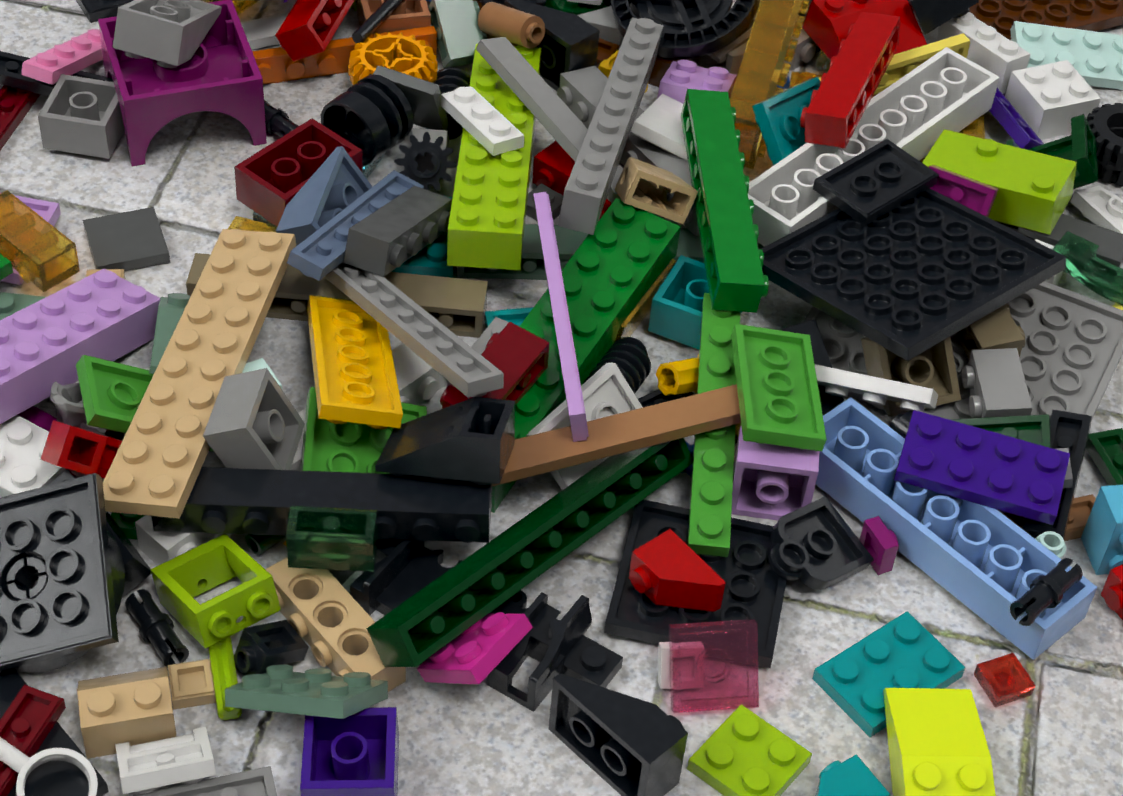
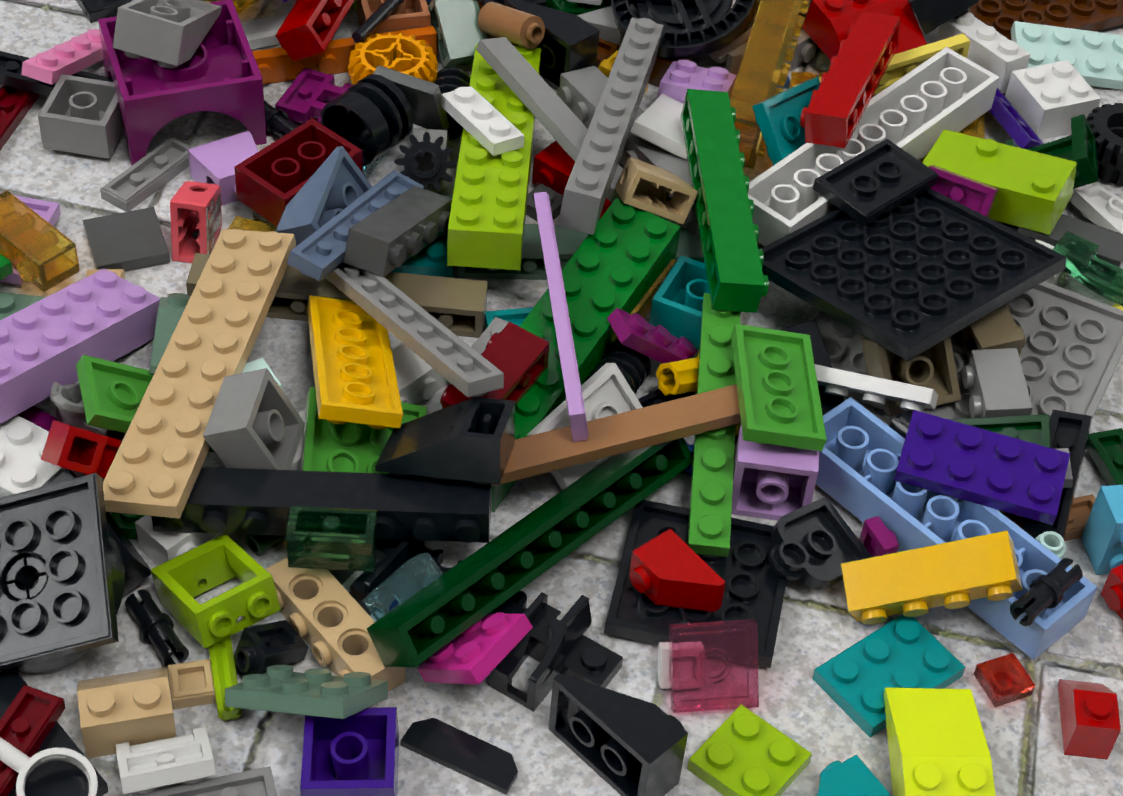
(147, 175): none -> light grey tile
(193, 209): none -> coral torso
(216, 162): none -> lavender torso
(307, 93): none -> magenta plate
(402, 585): none -> clear light blue leg
(462, 753): none -> black piece
(650, 340): none -> magenta plate
(931, 578): none -> yellow brick
(1088, 718): none -> red slope

